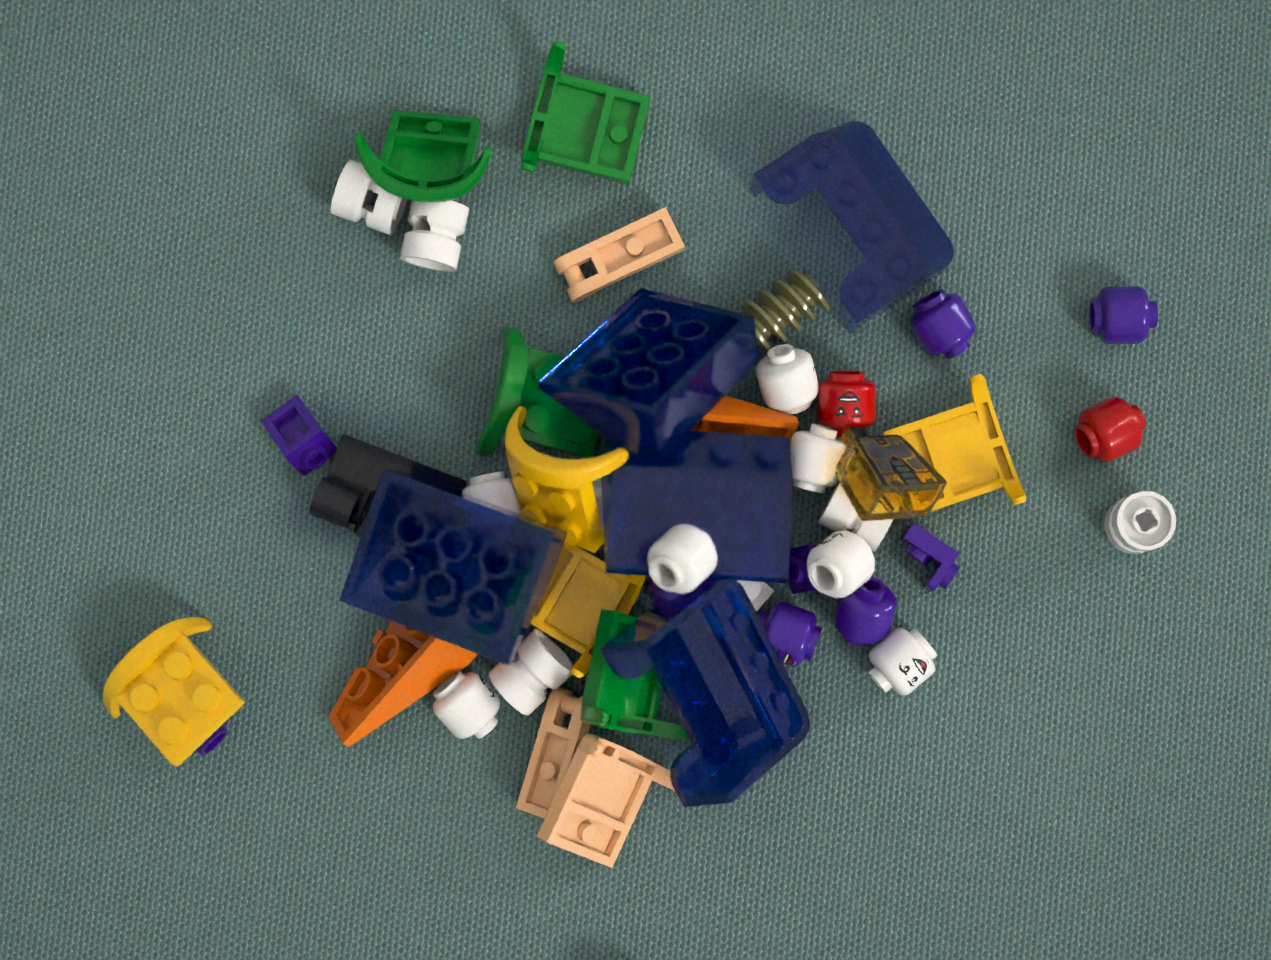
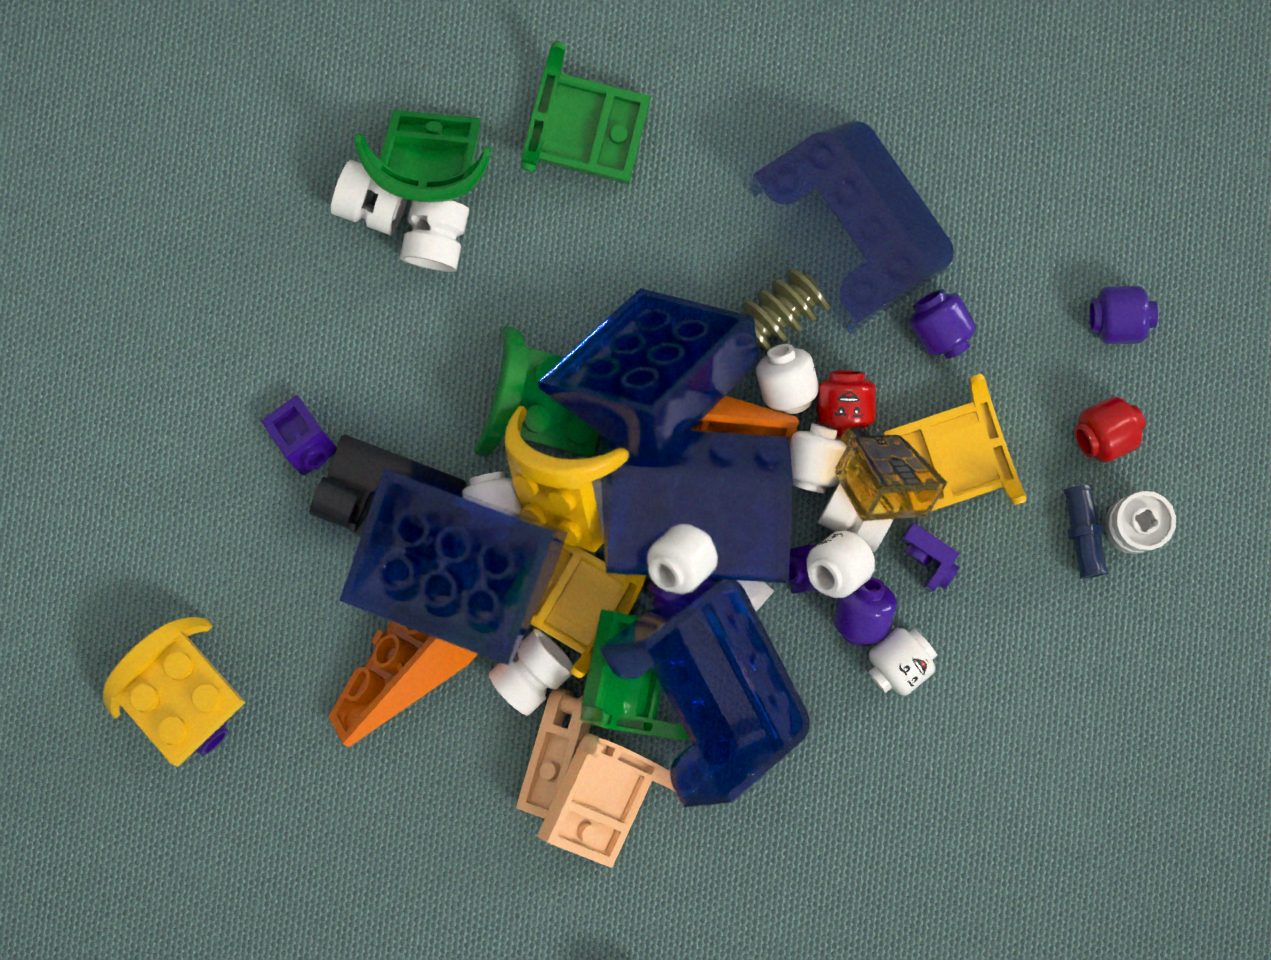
(466, 705): white head -> none
(620, 254): light nougat plate -> none
(791, 632): dark purple head -> none
(1086, 531): none -> dark blue pin

